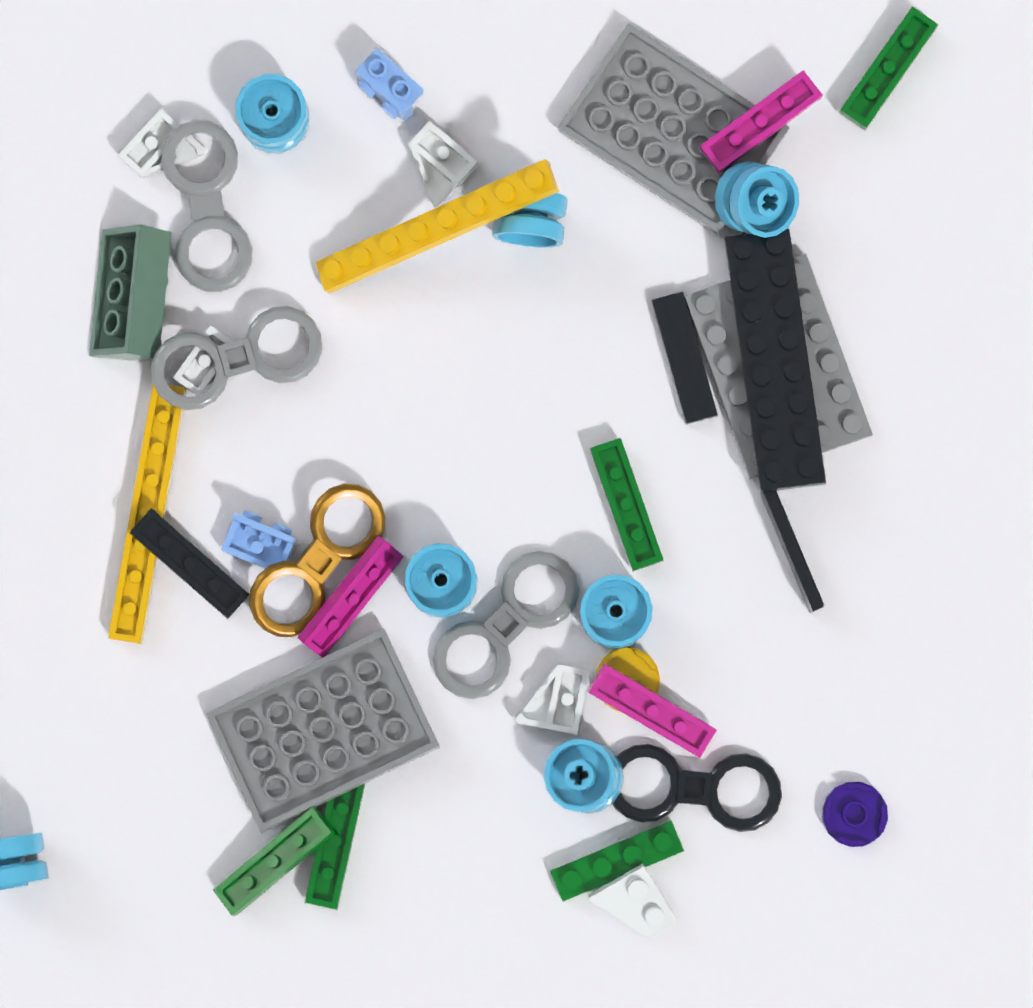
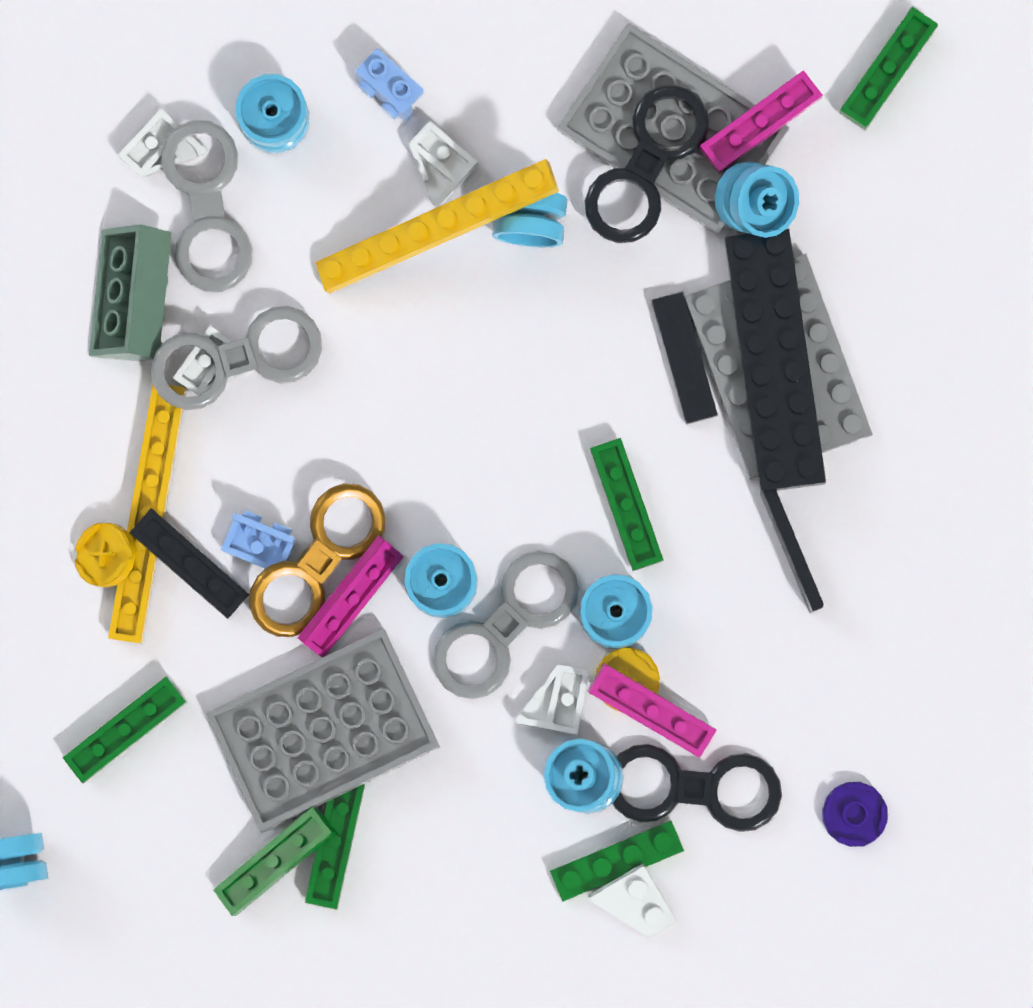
(105, 554): none -> yellow tile
(124, 730): none -> green plate
(646, 163): none -> black bar

